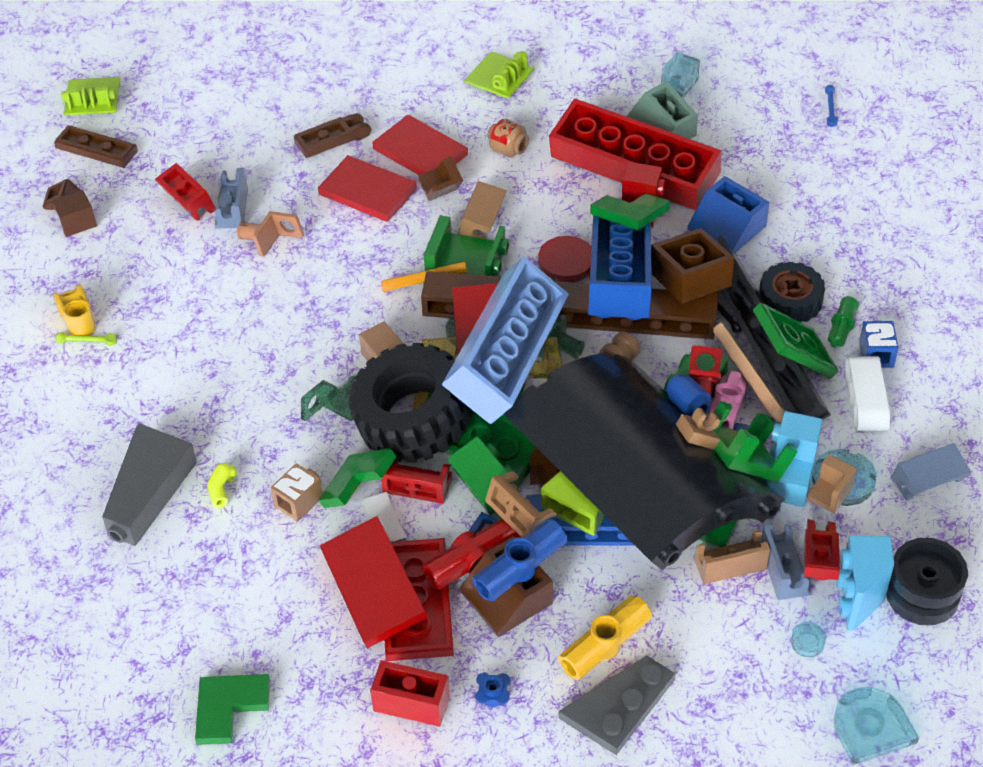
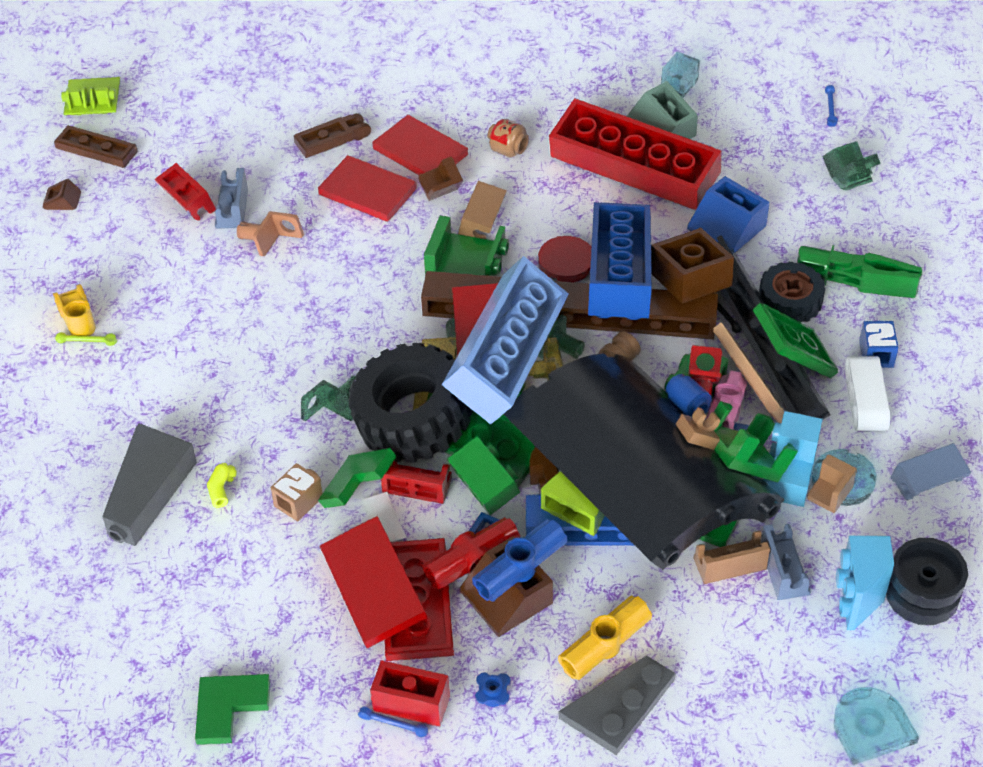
(74, 213): reddish brown panel -> none
(366, 713): none -> hinge
(378, 339): medium nougat brick -> none
(419, 277): light orange bar -> none
(500, 73): lime hinge -> none
(513, 506): medium nougat hinge -> none
(633, 214): green tile -> none
(641, 180): red brick -> none
(808, 639): clear light blue tile -> none
(821, 552): red hinge -> none
(843, 321): green axle -> none
(849, 167): none -> clear green brick
(866, 272): none -> green arm

